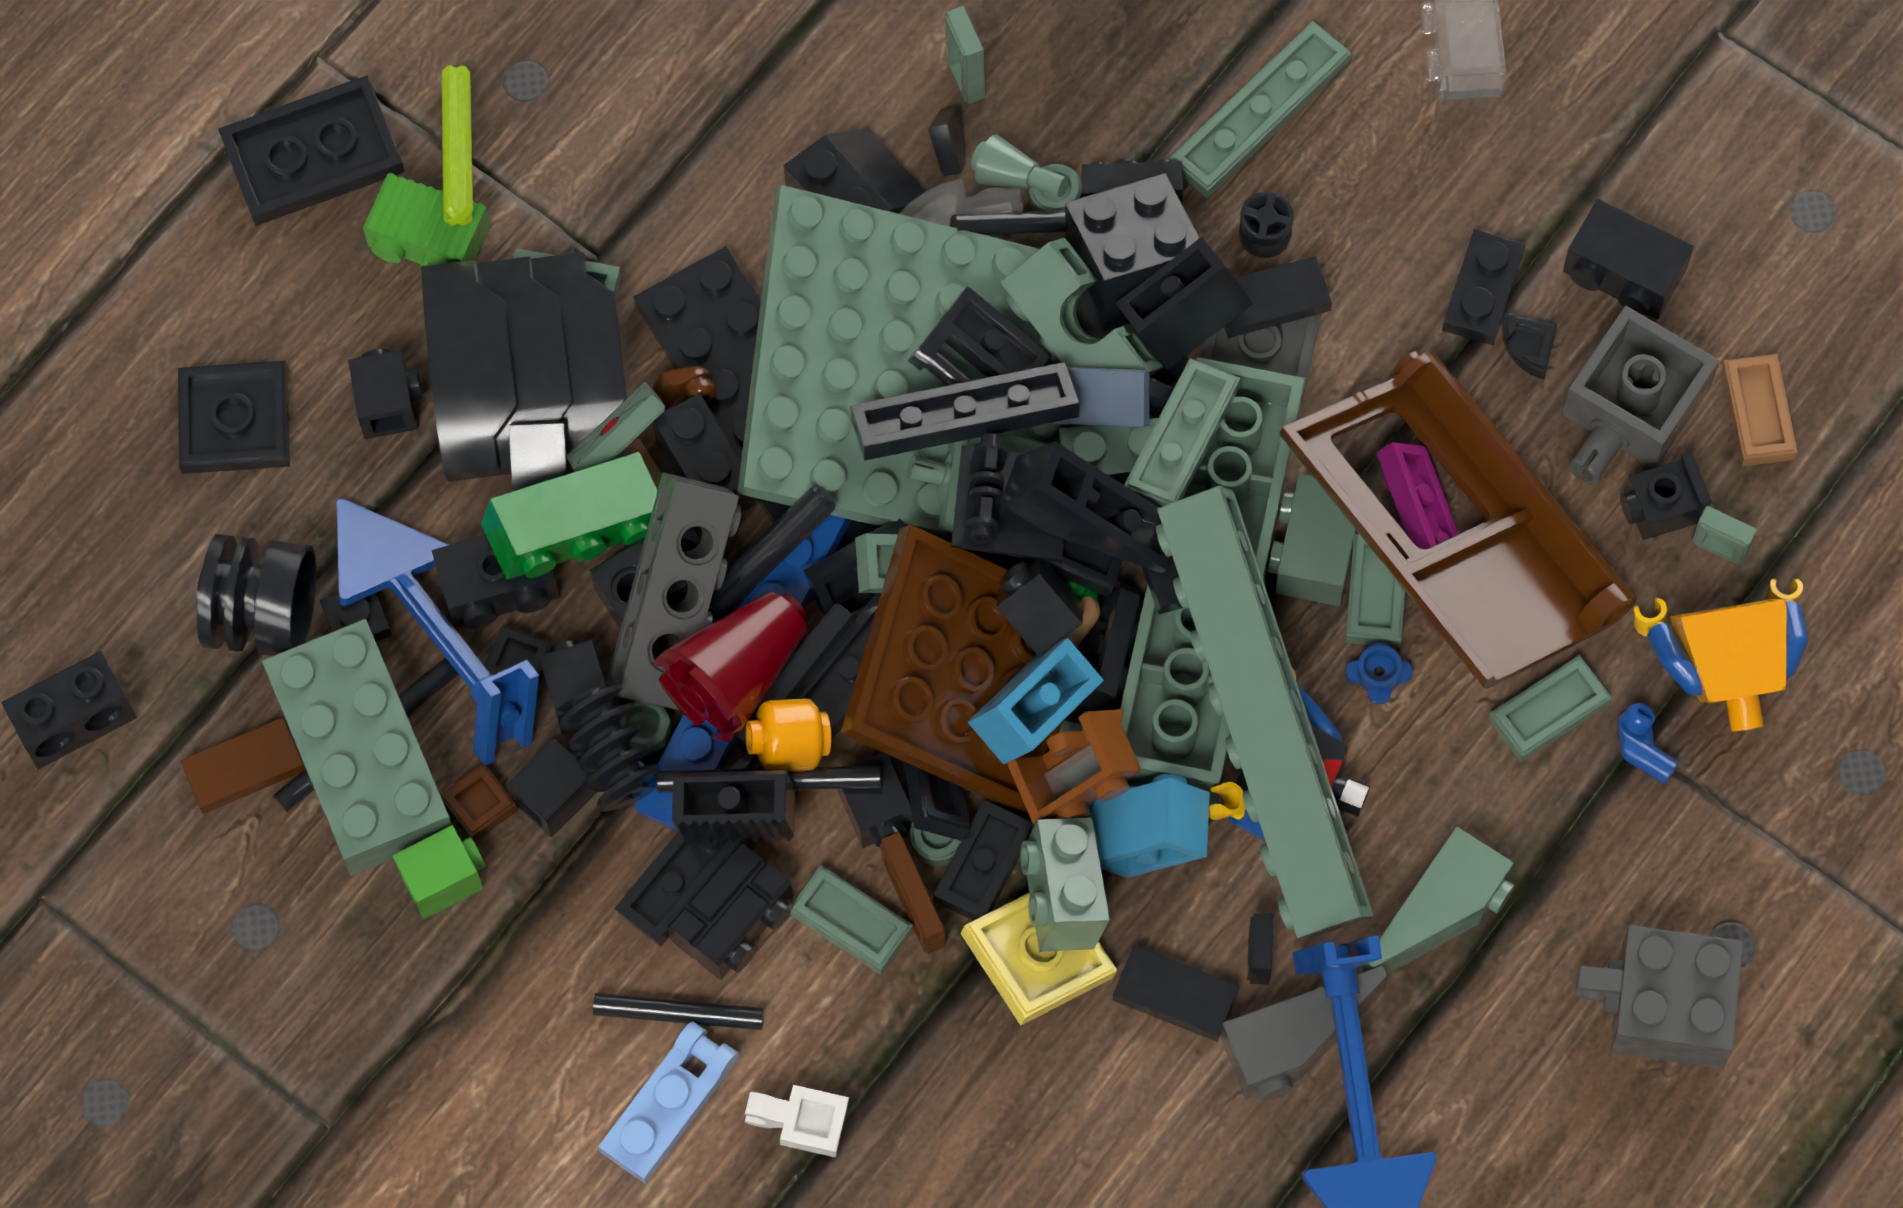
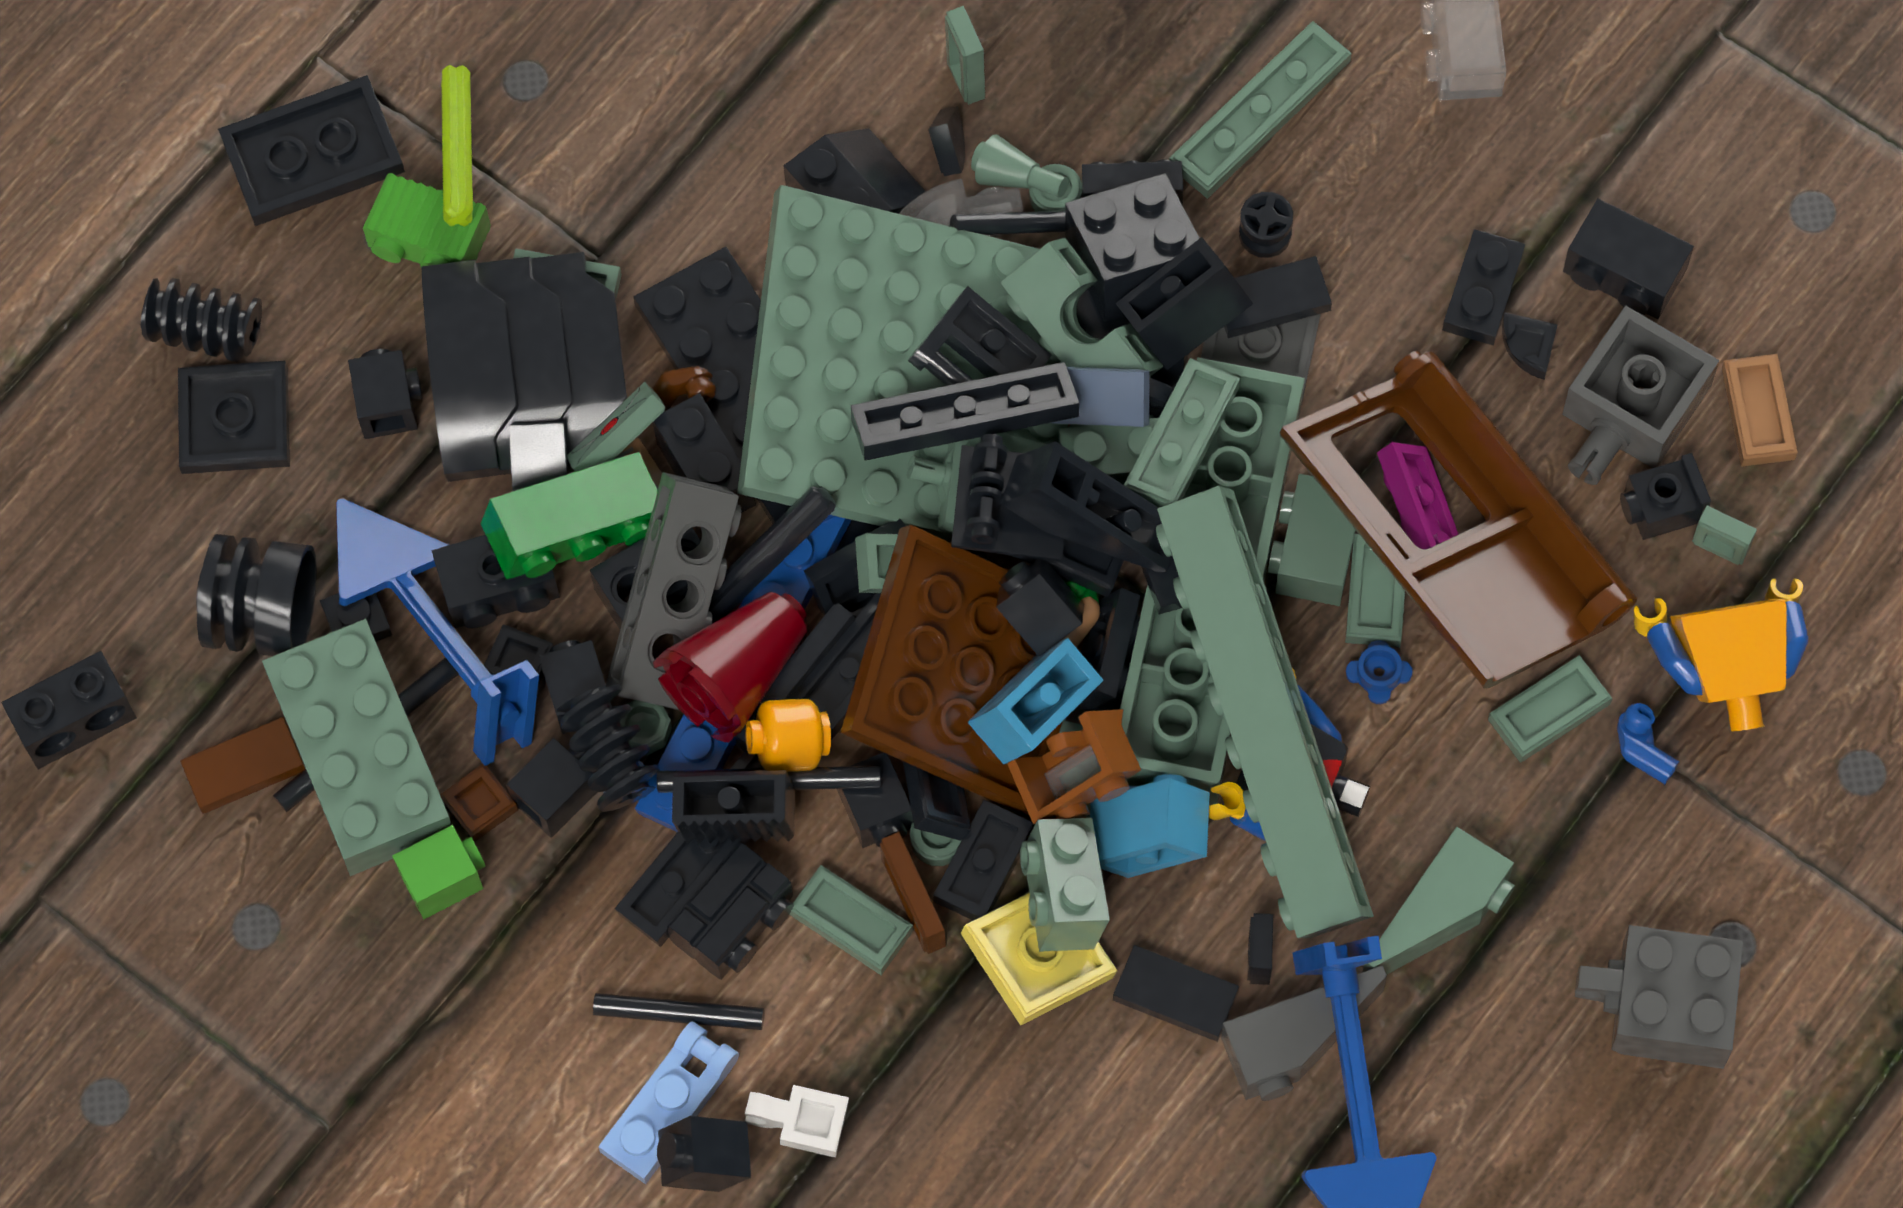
(199, 321): none -> black piece
(704, 1153): none -> black brick

